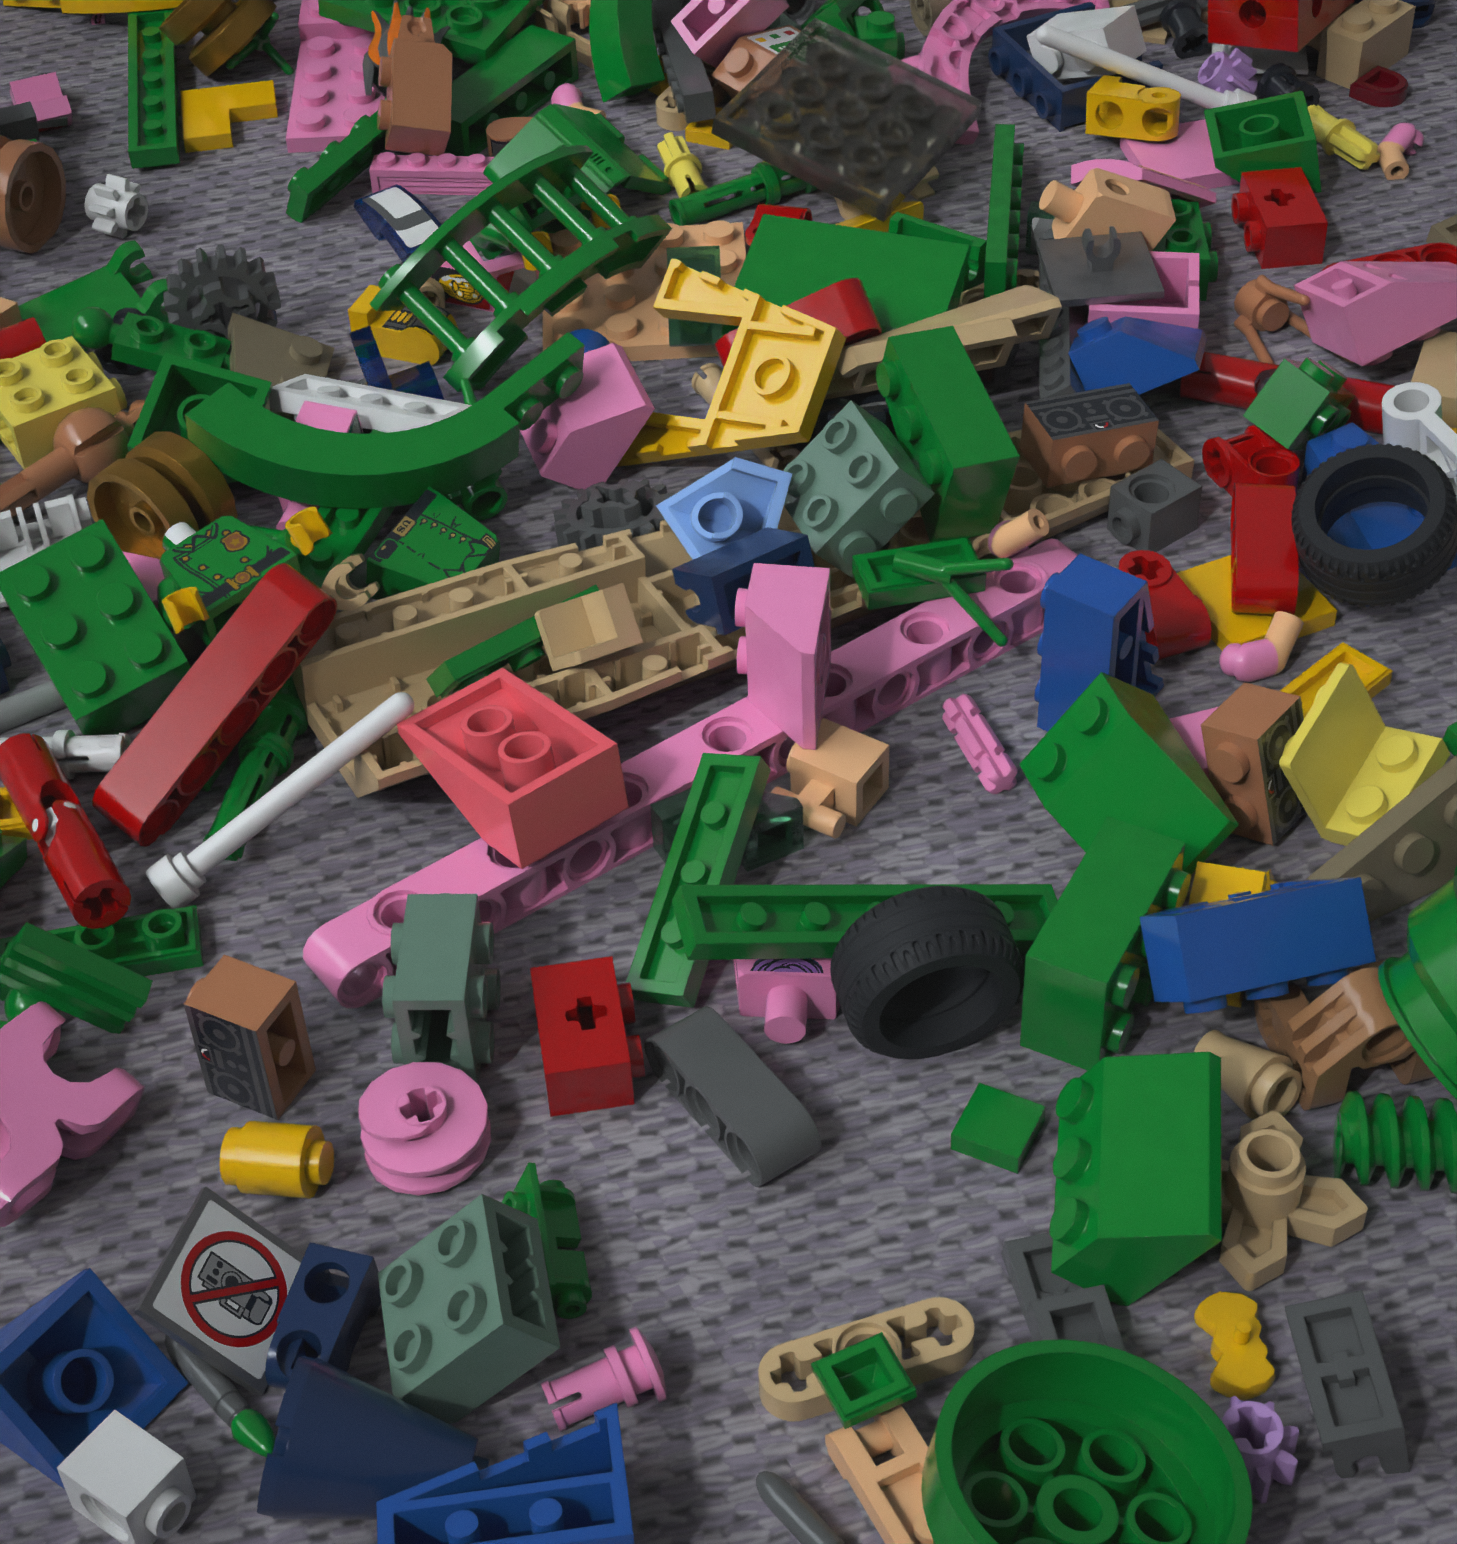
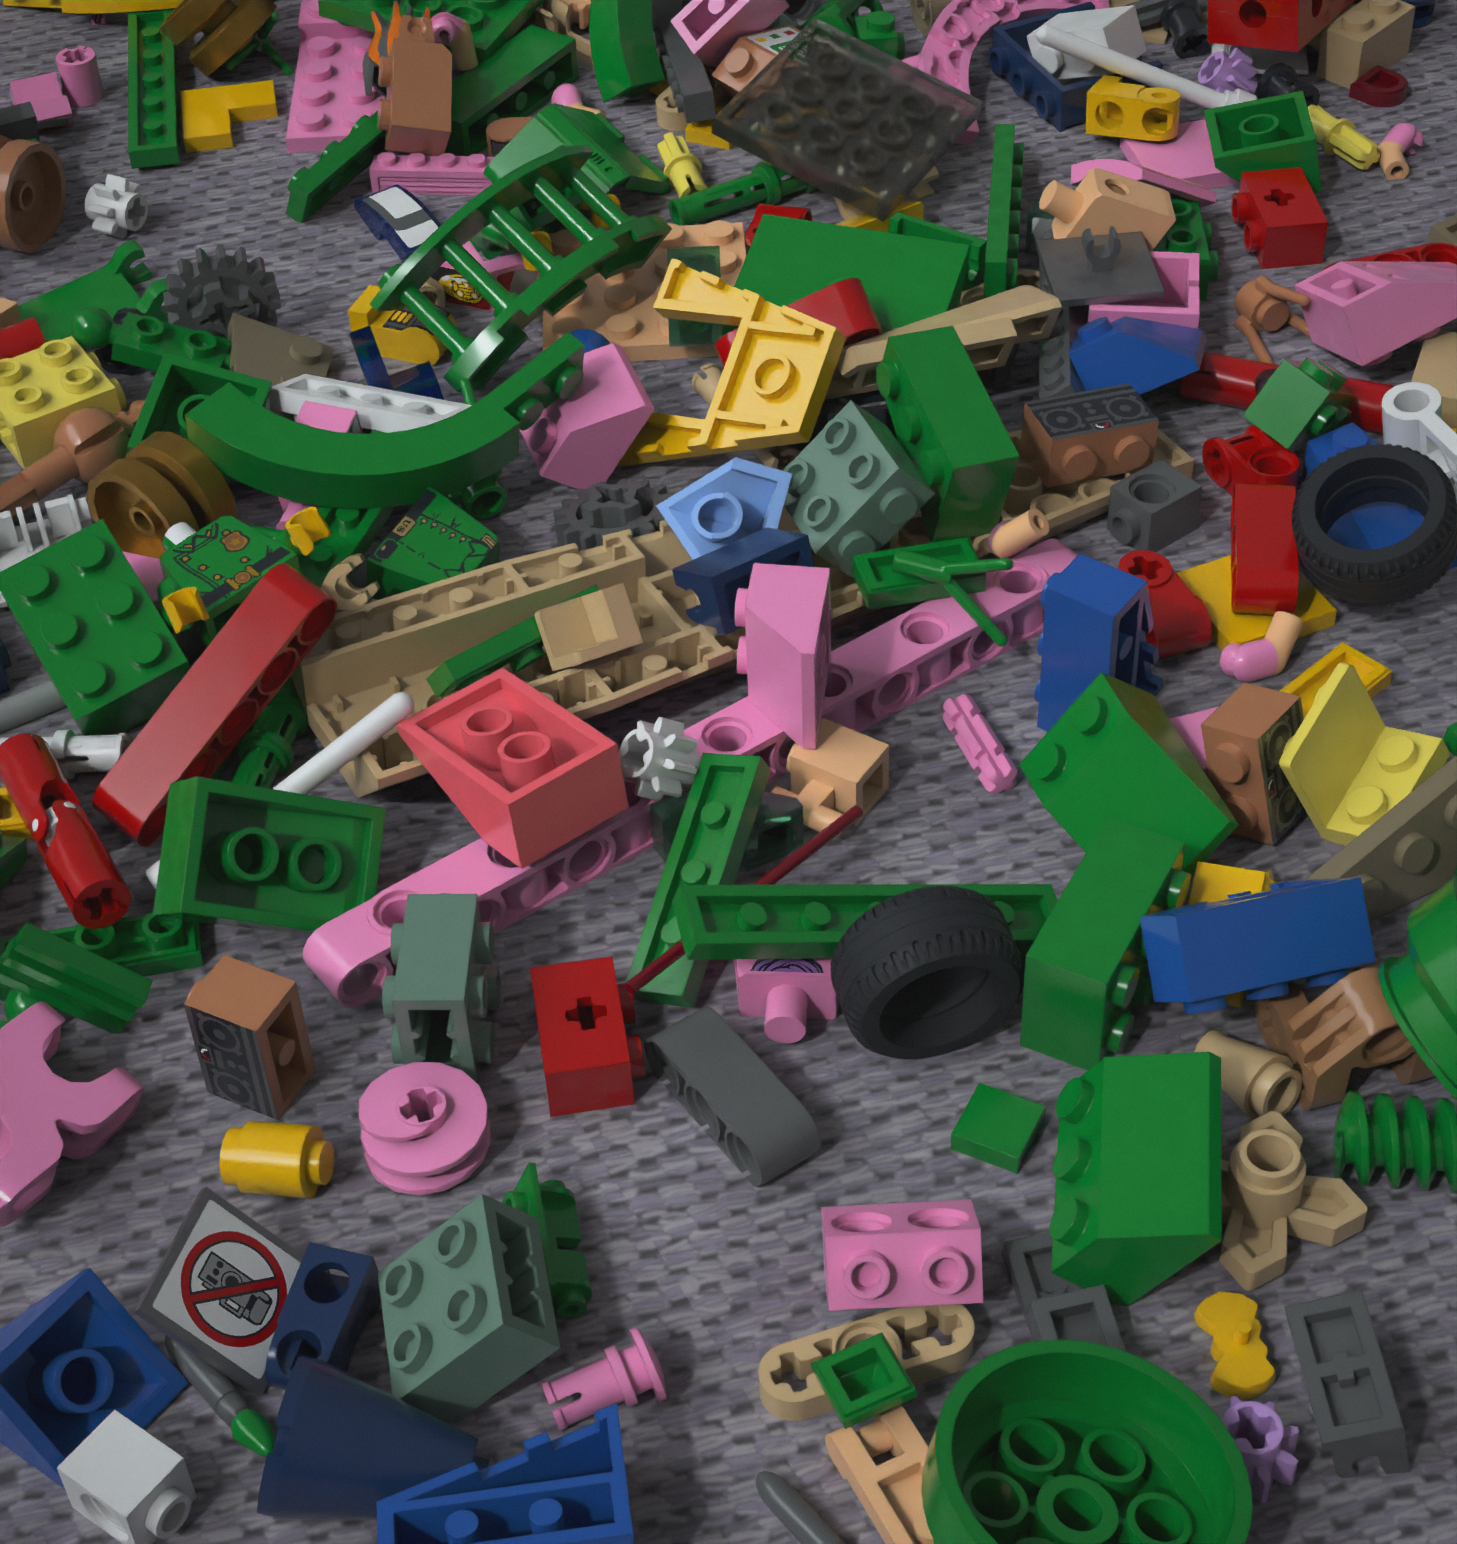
(80, 76): none -> bright pink piece
(264, 856): none -> green slope
(457, 34): none -> arm
(659, 758): none -> white gear
(770, 878): none -> dark red piece
(902, 1255): none -> bright pink brick

